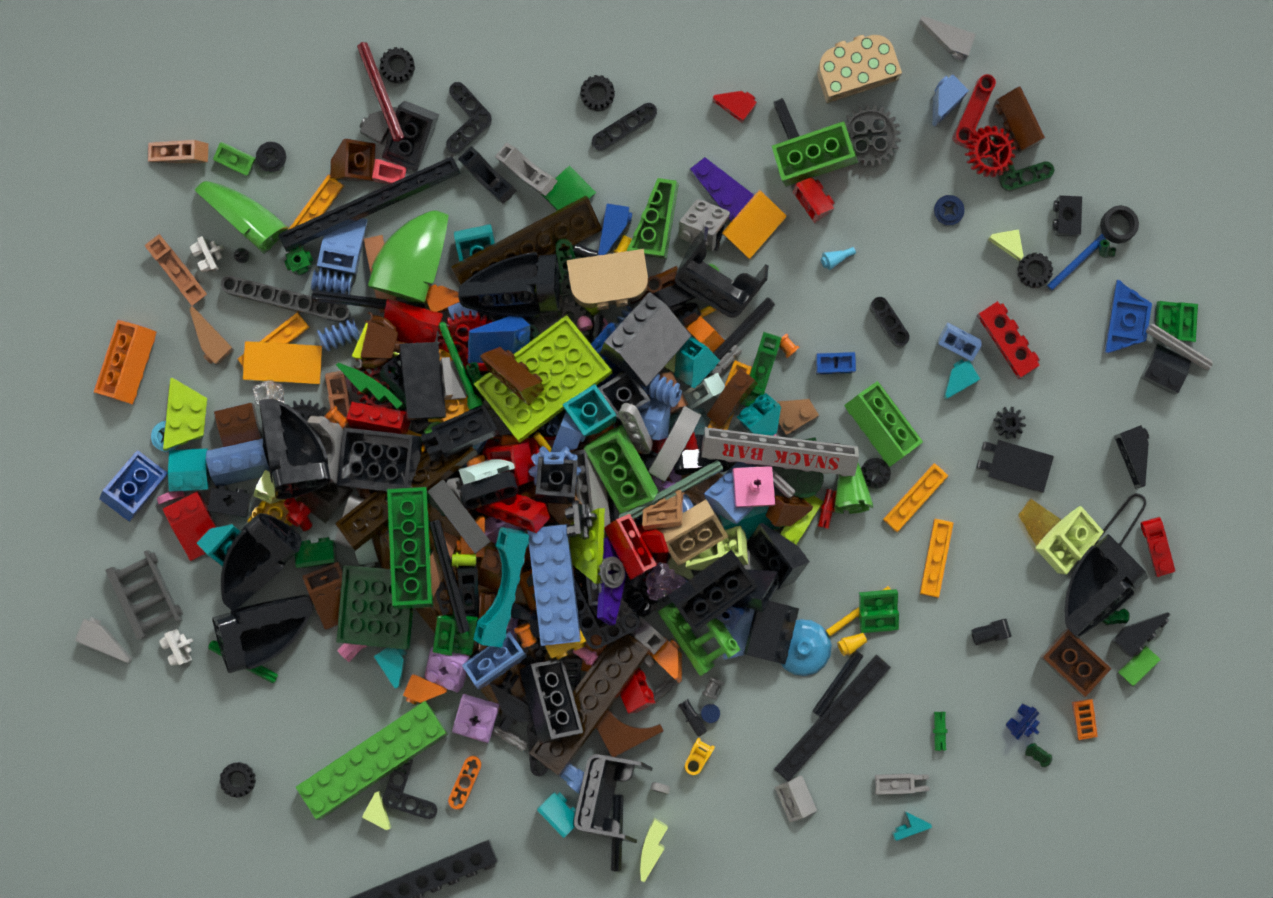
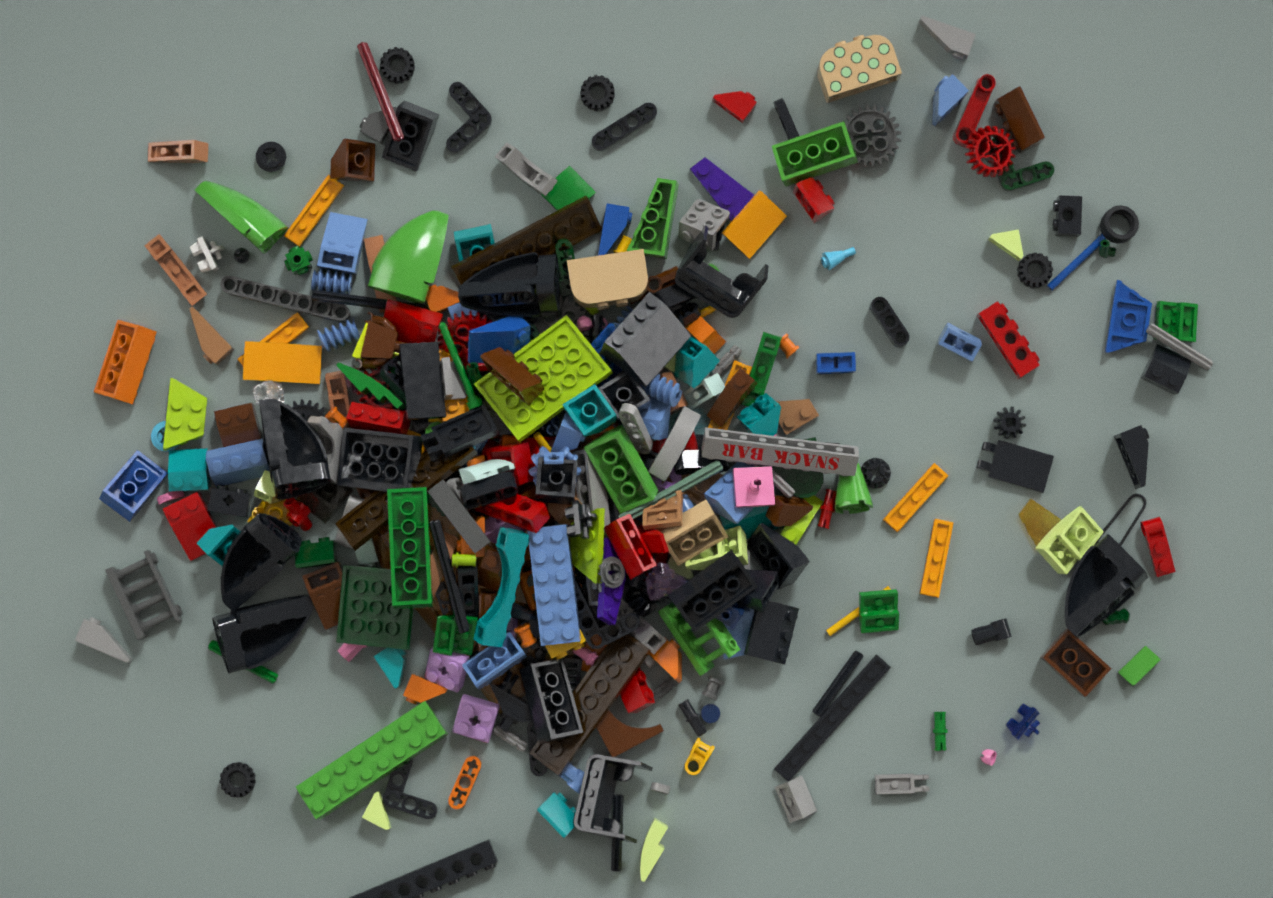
(179, 647): white hips -> none
(234, 158): bright green plate -> none
(369, 204): black plate -> none
(387, 172): coral slope -> none
(486, 175): black arch -> none
(583, 252): black pin -> none
(744, 328): black axle -> none
(808, 648): dark azure hat -> none
(851, 643): yellow cone -> none
(883, 423): bright green slope -> none
(916, 825): teal slope -> none
(958, 210): dark blue gear -> none
(960, 378): teal slope -> none
(989, 757): none -> bright pink hinge
(1038, 754): dark green piece -> none
(1088, 702): orange slope -> none
(1135, 635): black slope -> none

